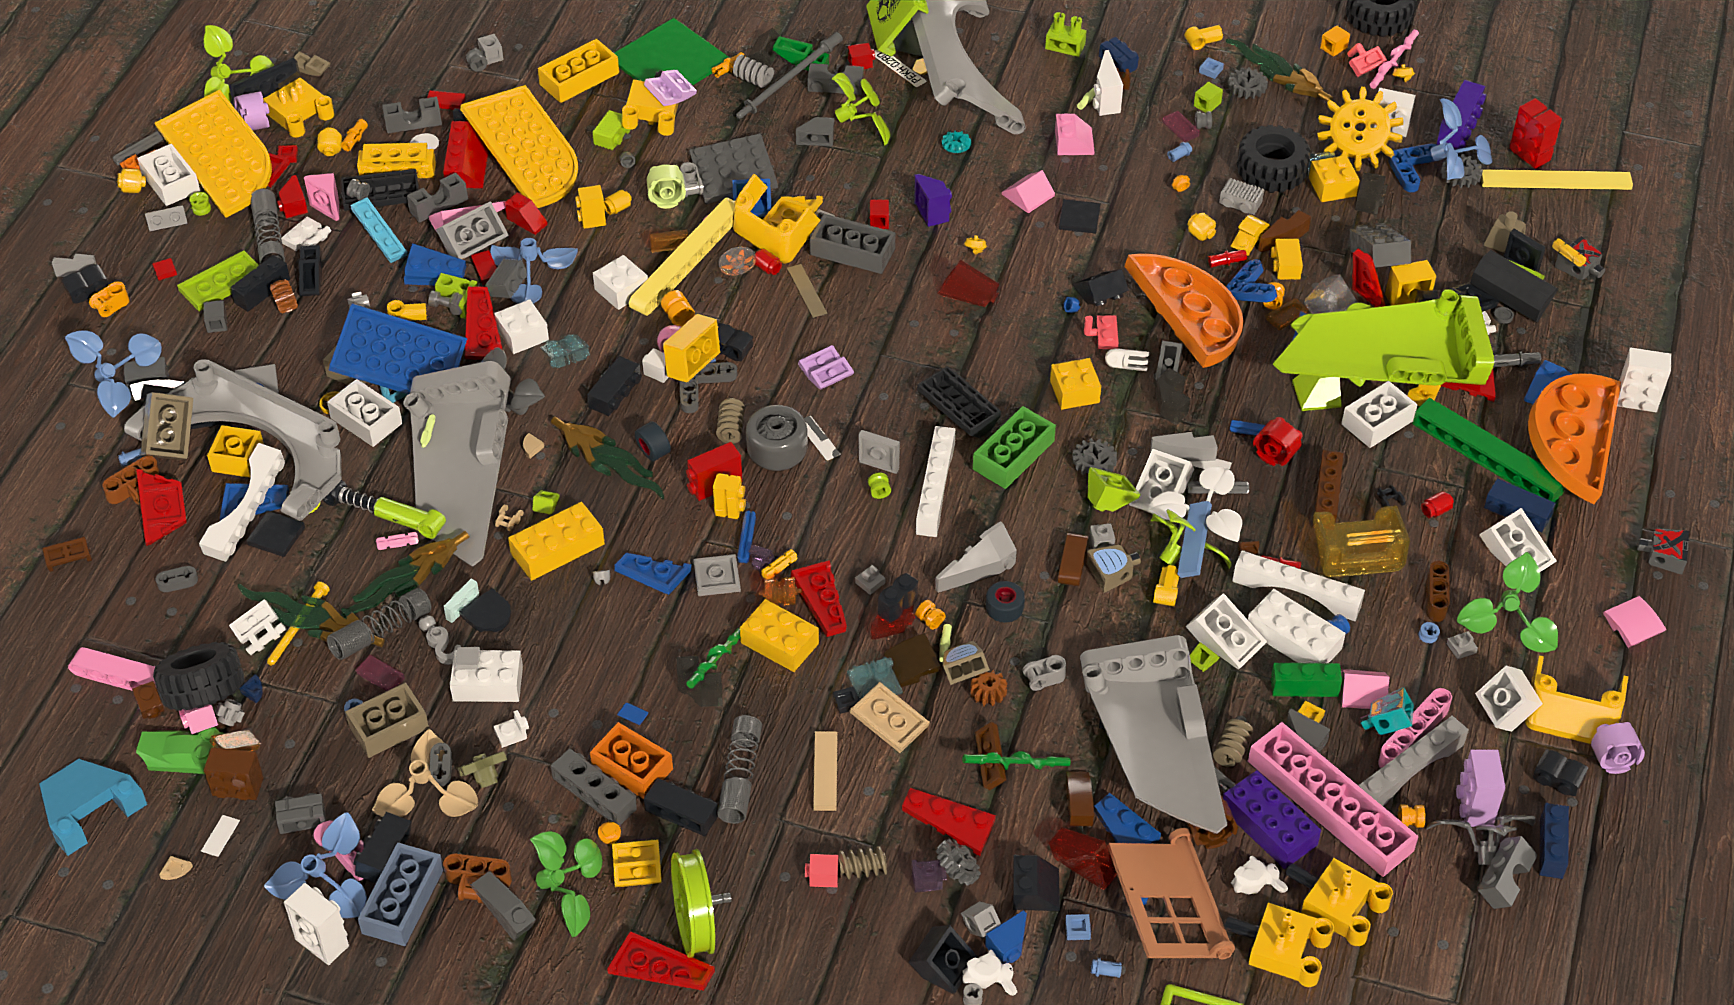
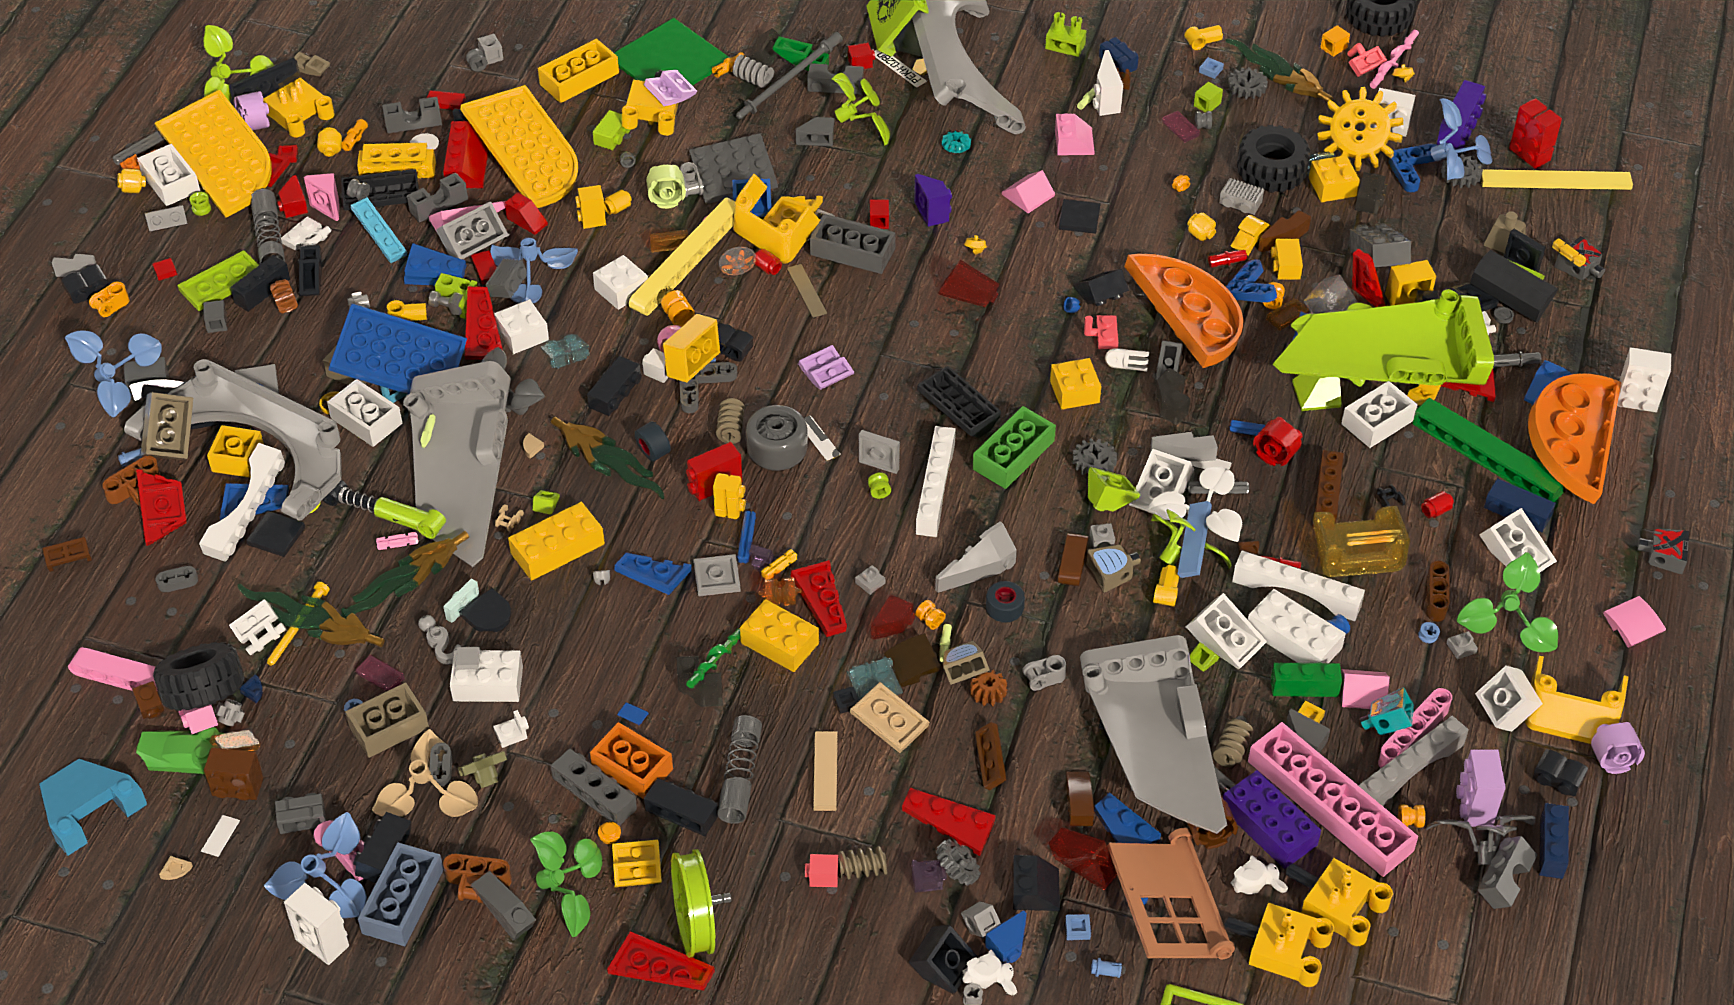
(357, 634): dark grey piece -> none
(897, 597): black brick -> none
(1017, 758): green piece -> none
(1182, 150): medium blue pin -> none

